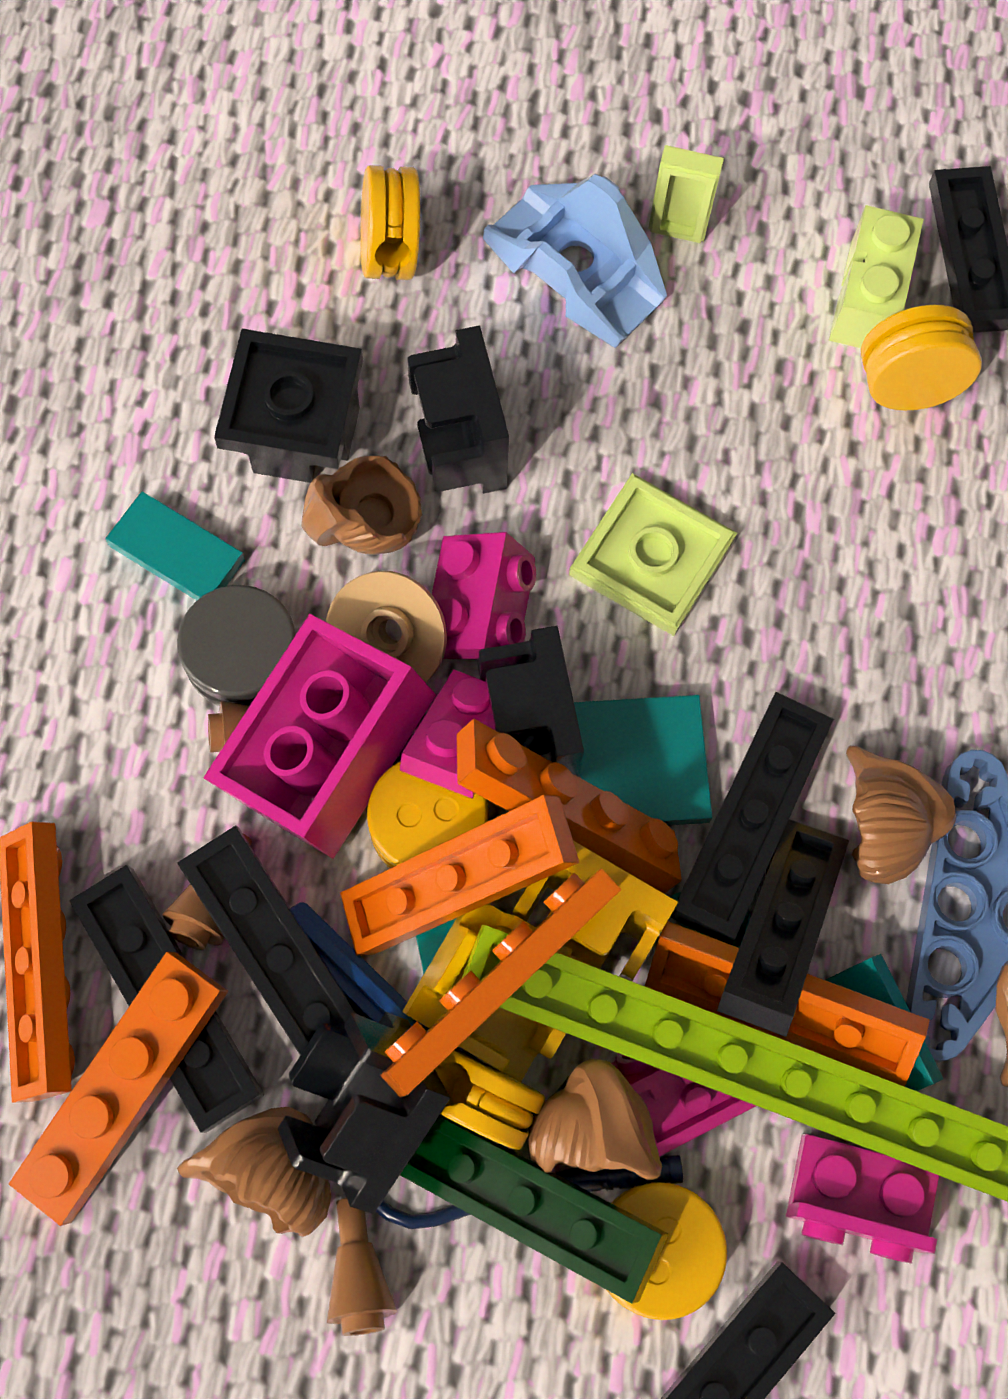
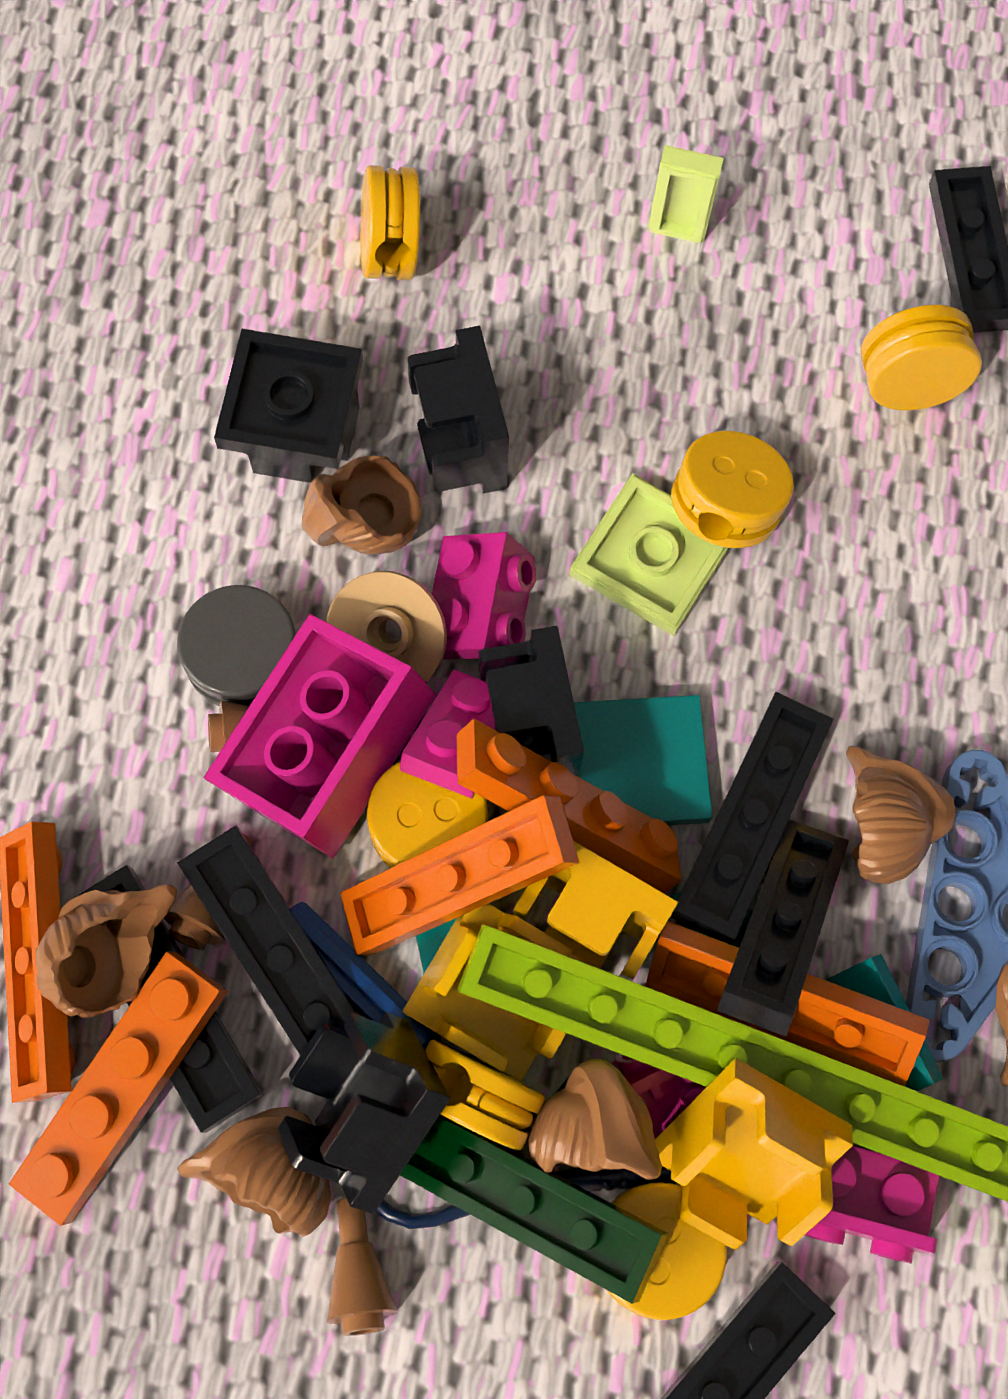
(100, 949): none -> medium nougat hair
(174, 548): teal tile -> none
(474, 1000): orange plate -> none
(593, 214): light blue piece -> none
(732, 489): none -> yellow head
(754, 1153): none -> yellow panel
(881, 284): yellowish green piece -> none

